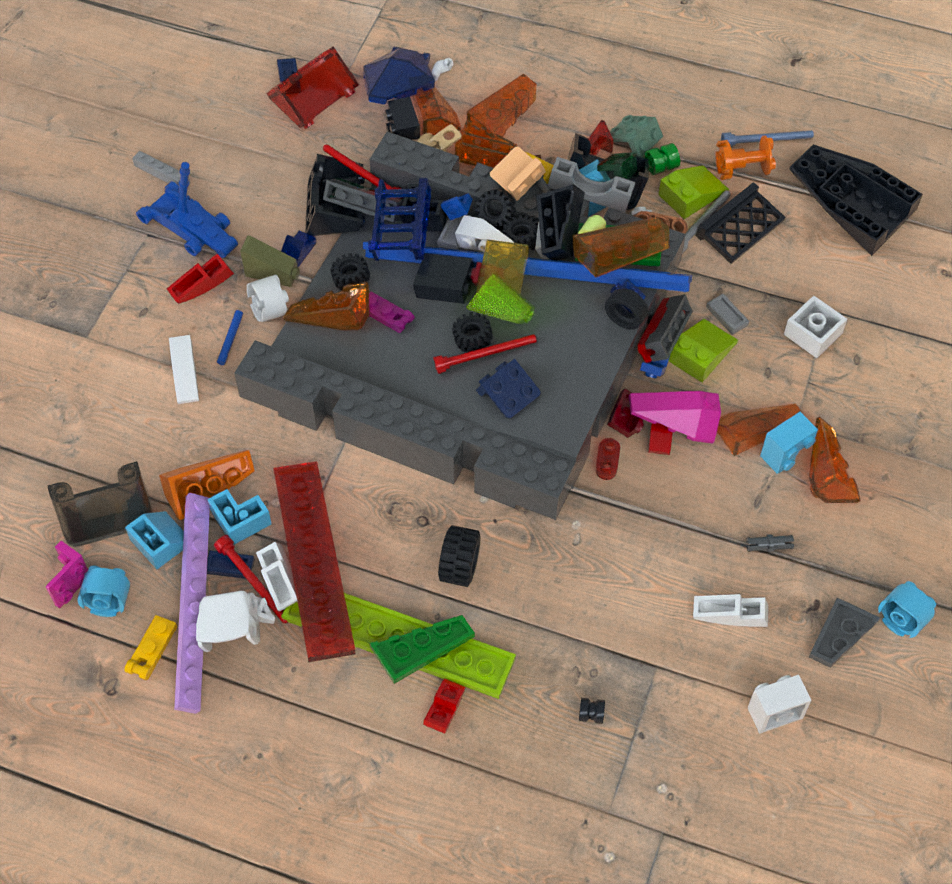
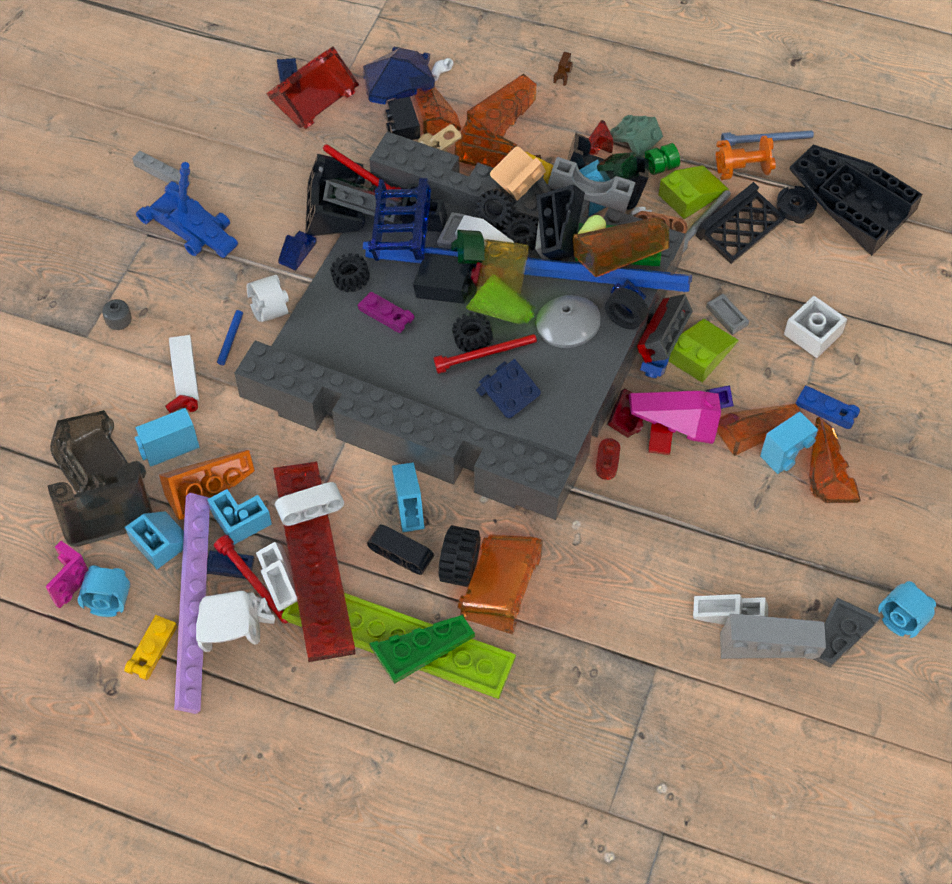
(87, 452): none -> clear smoke windscreen
(116, 314): none -> dark grey head
(166, 437): none -> medium azure brick
(182, 401): none -> red arm
(200, 279): red slope -> none
(265, 261): olive slope -> none
(309, 503): none -> white beam
(337, 310): clear orange wedge -> none
(400, 549): none -> black beam
(408, 497): none -> medium azure slope
(444, 706): red slope -> none
(457, 206): blue bracket -> none
(469, 247): none -> dark green brick
(501, 580): none -> clear orange windscreen
(564, 67): none -> reddish brown plate
(568, 321): none -> light grey dish
(592, 710): black wheel -> none
(724, 396): none -> dark purple slope
(769, 543): dark grey pin -> none
(771, 637): none -> light grey wedge
(779, 703): white brick -> none
(793, 212): none -> black plate
(827, 407): none -> blue plate

